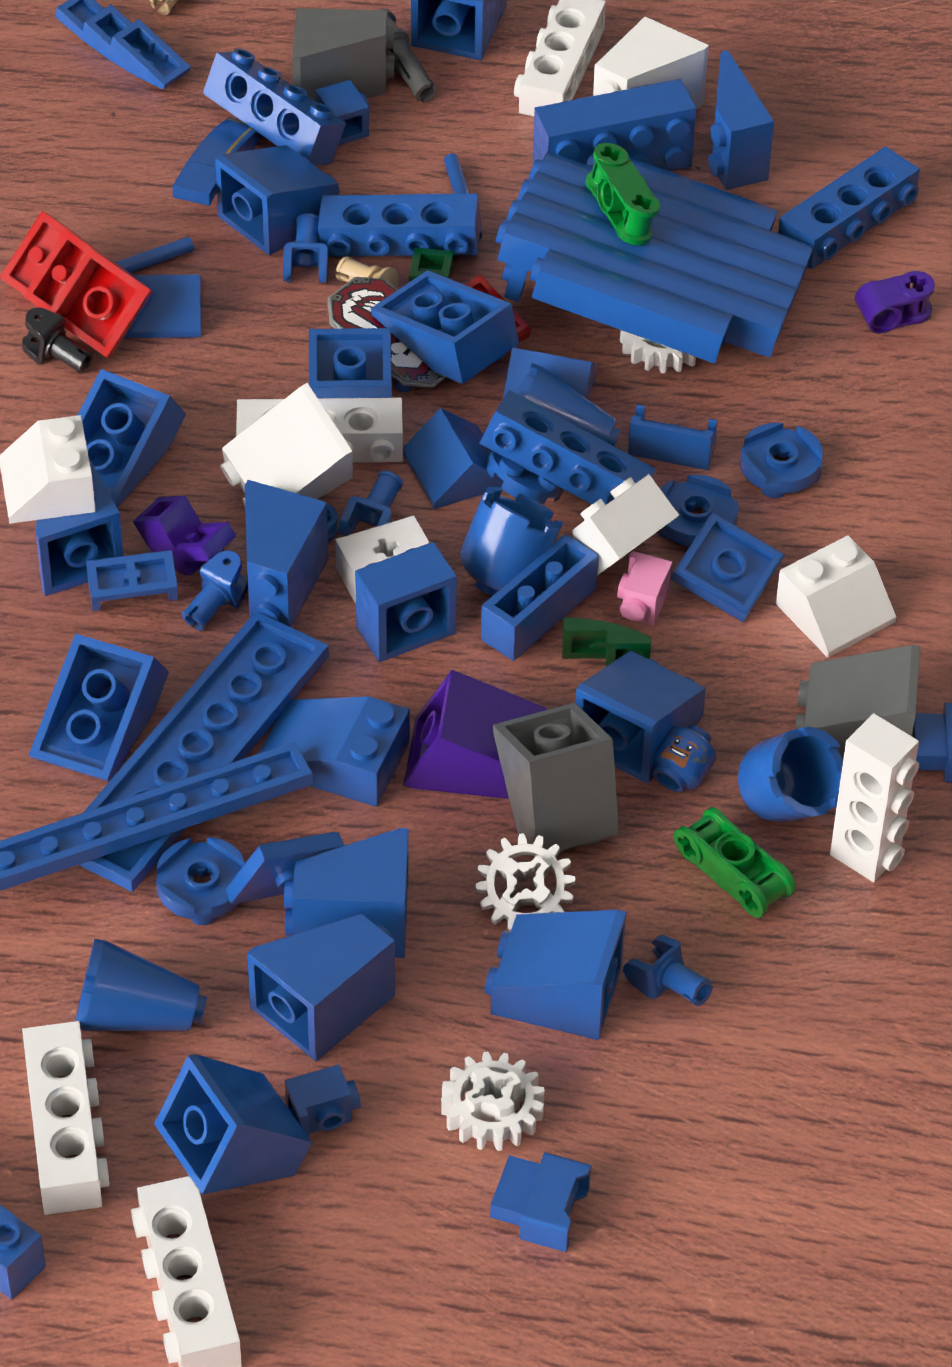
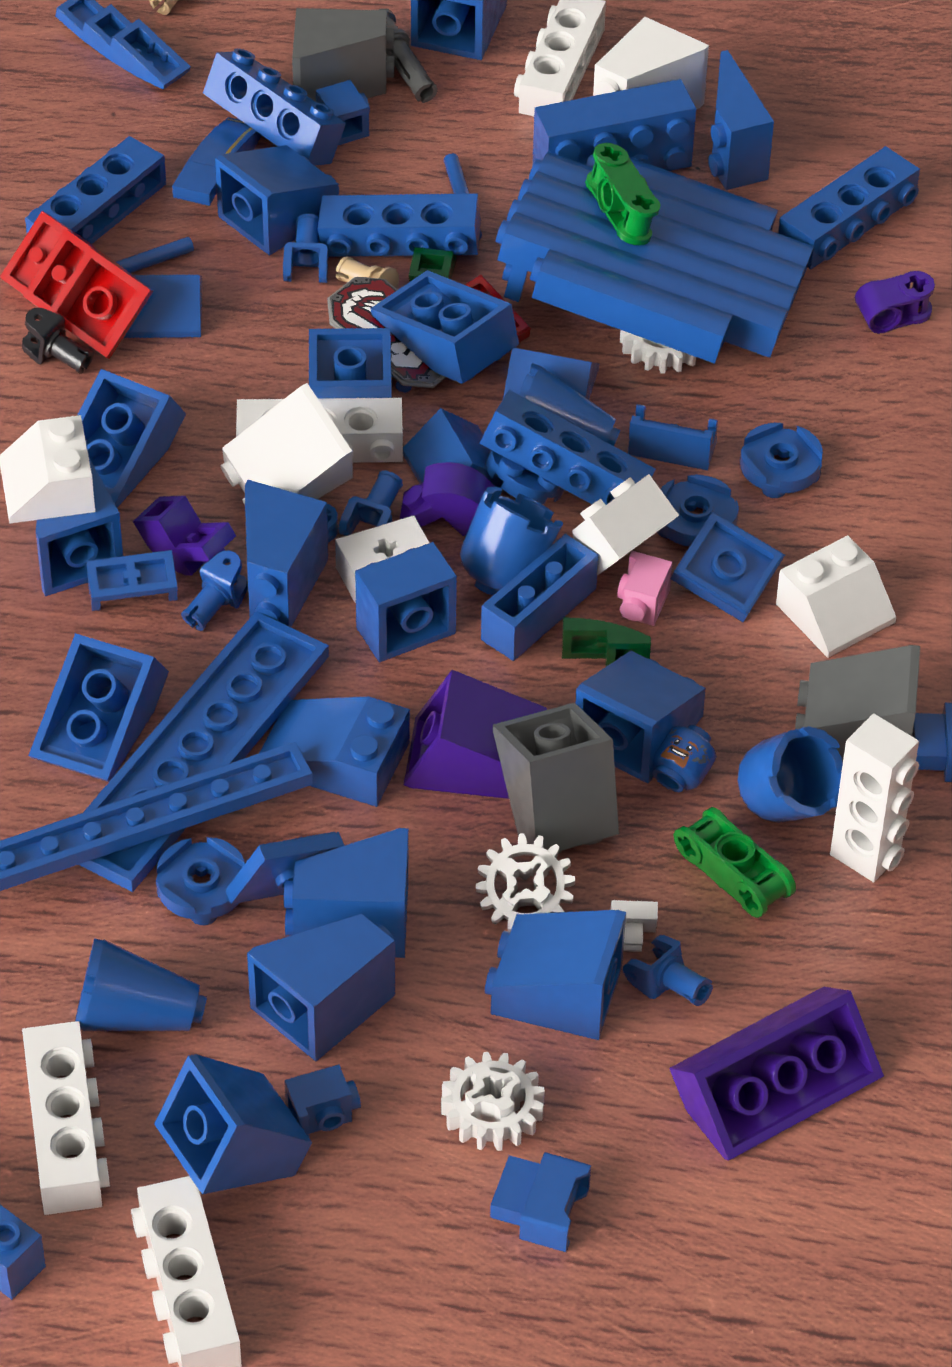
(106, 190): none -> blue brick
(447, 492): none -> dark purple brick
(640, 918): none -> white tile
(778, 1071): none -> dark purple slope

